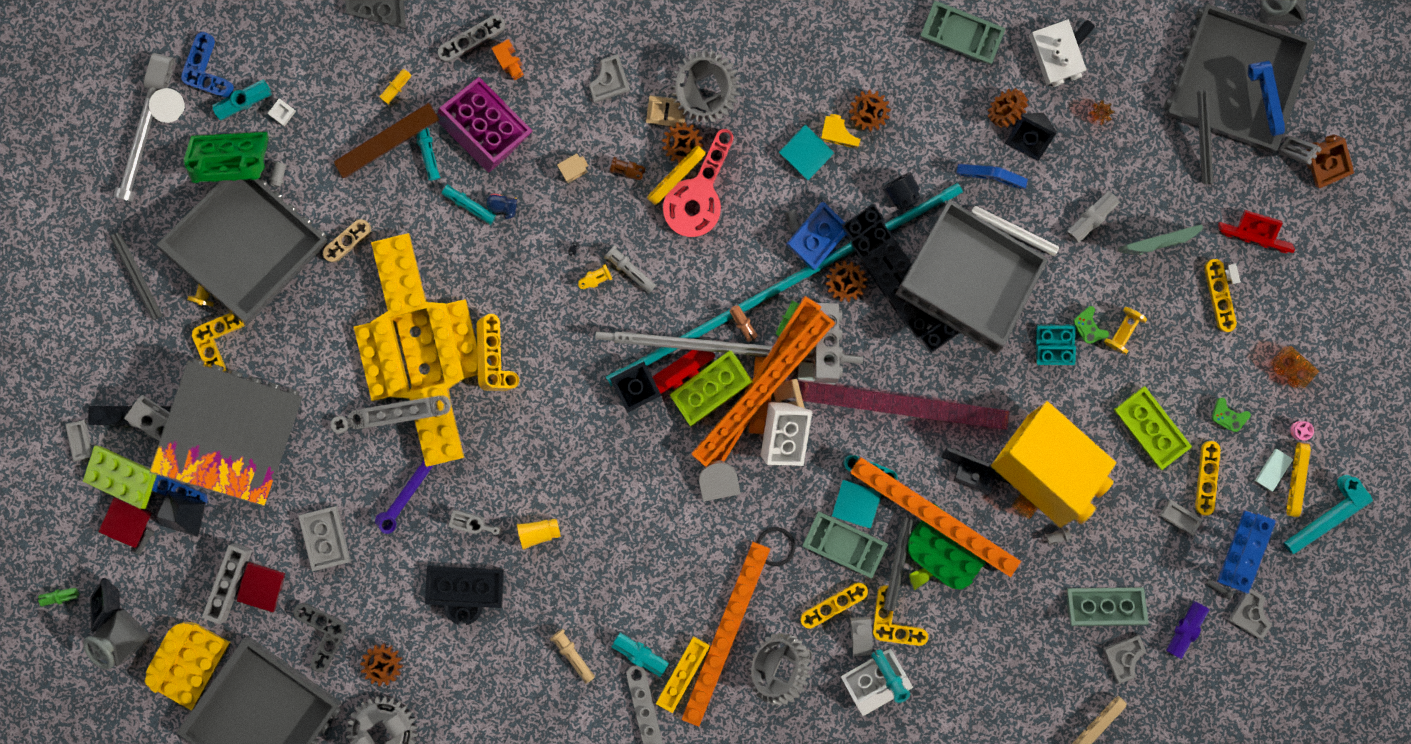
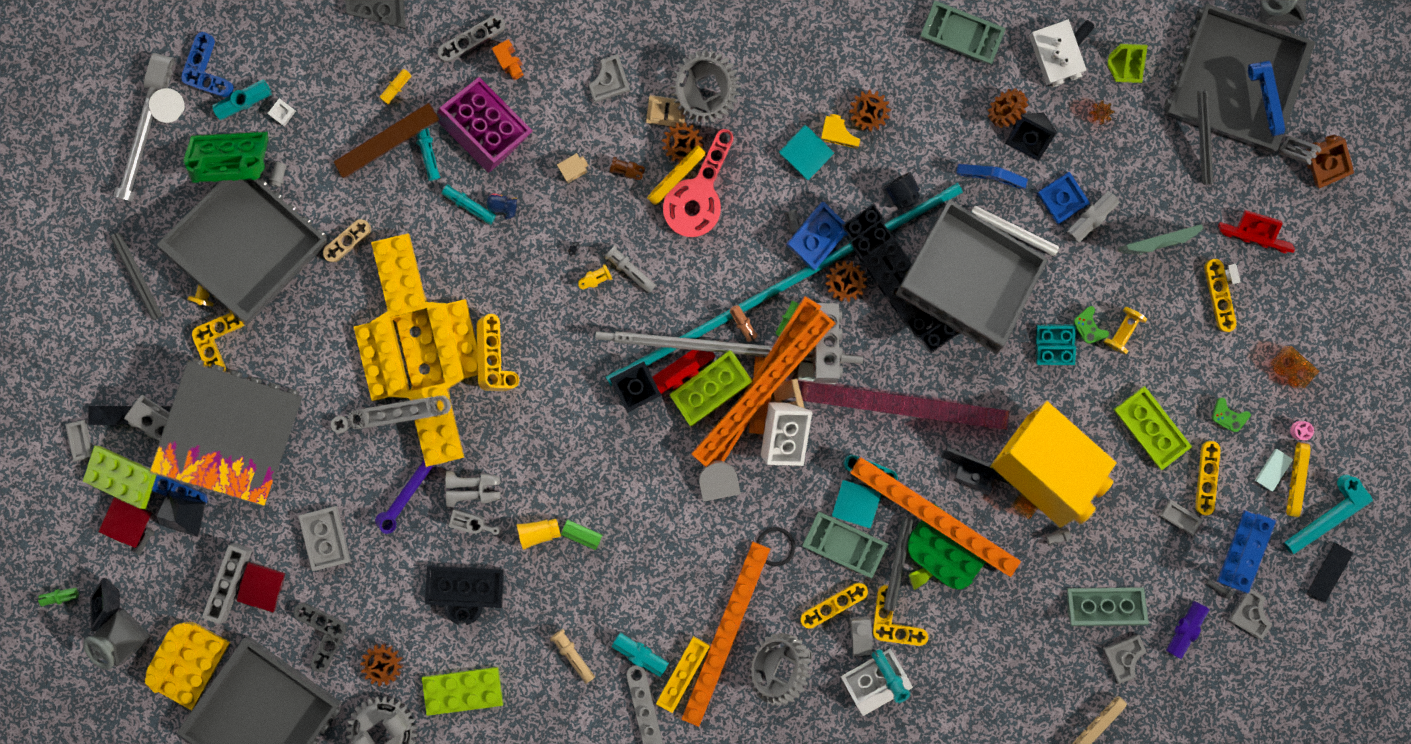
(462, 691): none -> lime plate
(482, 494): none -> light grey piece
(581, 534): none -> bright green axle
(1063, 198): none -> blue tile
(1128, 62): none -> lime slope
(1330, 572): none -> black tile

